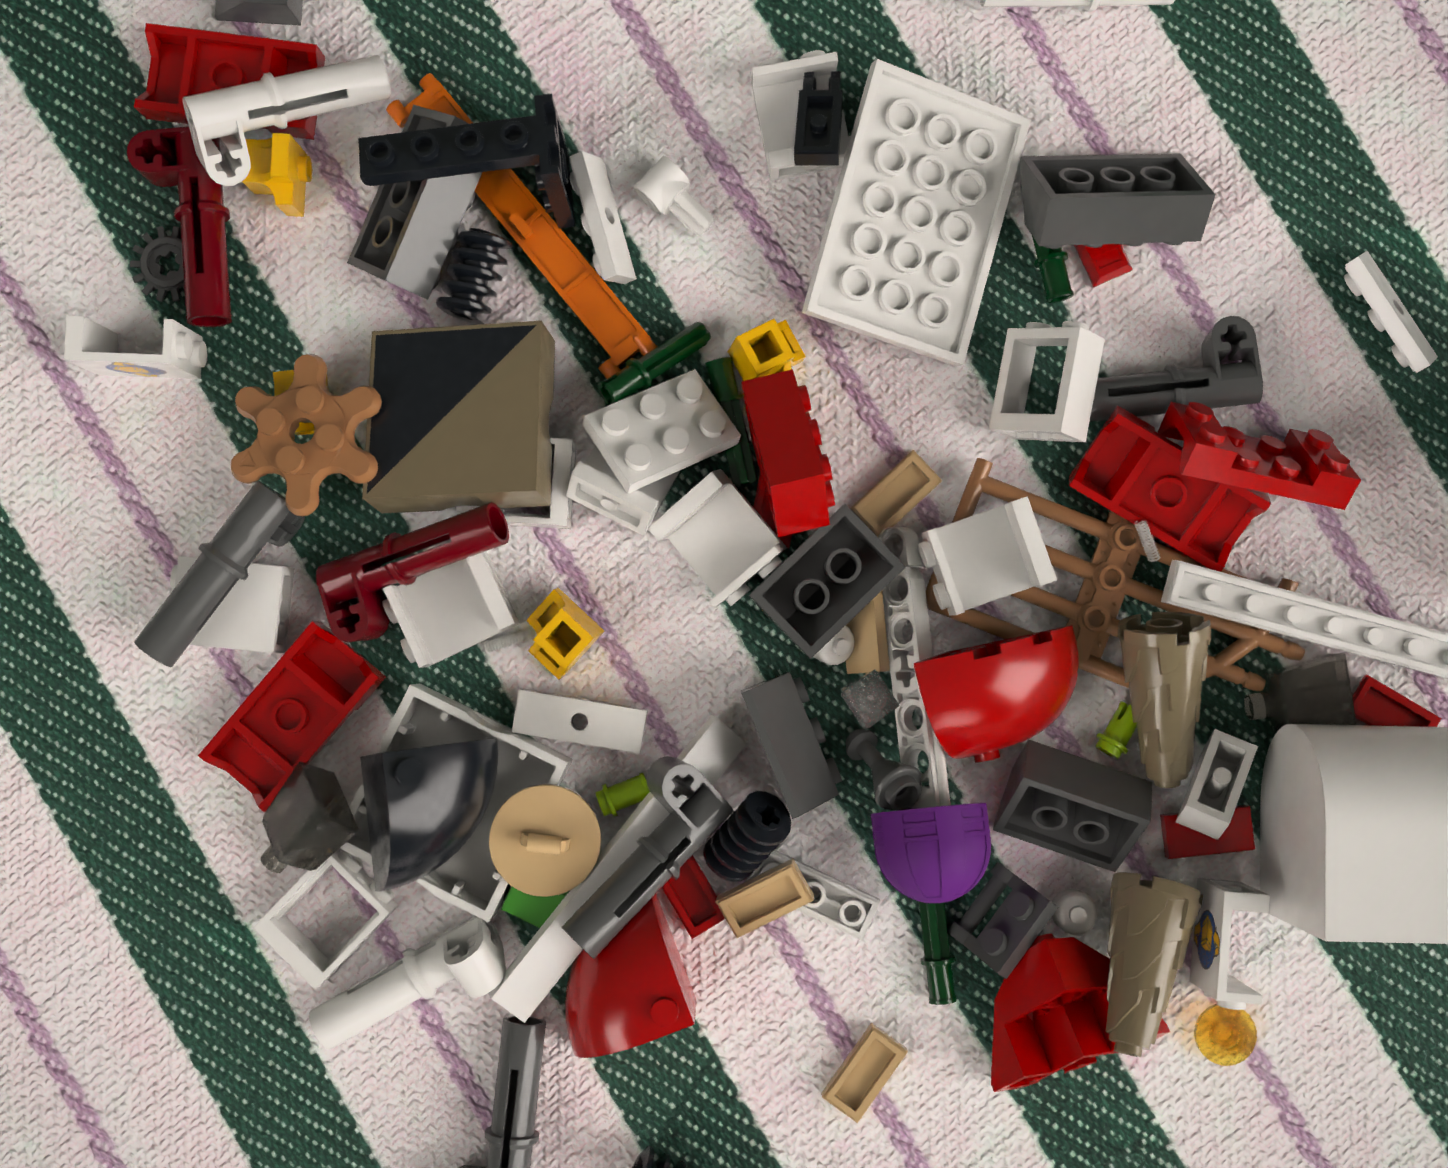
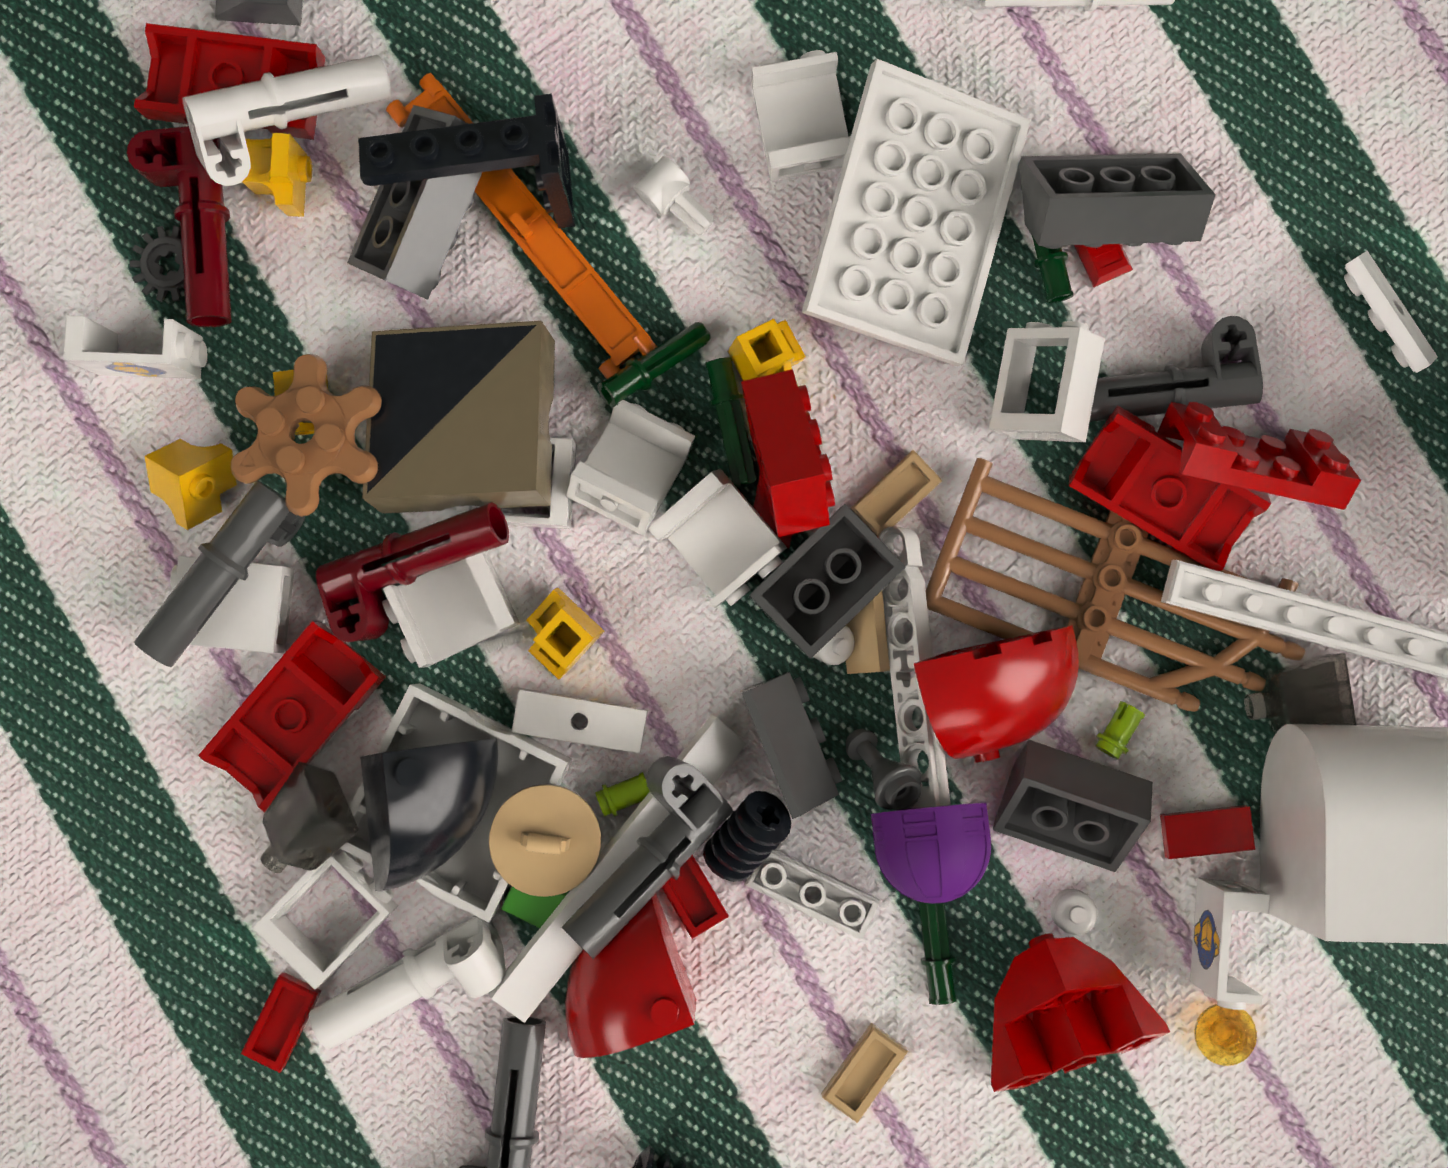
(190, 479): none -> yellow brick
(281, 1022): none -> red tile
(473, 274): black piece -> none
(601, 218): white tile -> none
(661, 430): white plate -> none
(764, 898): tan tile -> none
(819, 122): black hinge -> none
(869, 698): clear bracket -> none
(986, 557): white panel -> none
(1010, 928): dark grey plate -> none
(1145, 948): dark tan cone -> none
(1146, 543): white leg -> none
(1165, 676): dark tan cone -> none
(1216, 784): white brick -> none
(1382, 706): red tile -> none

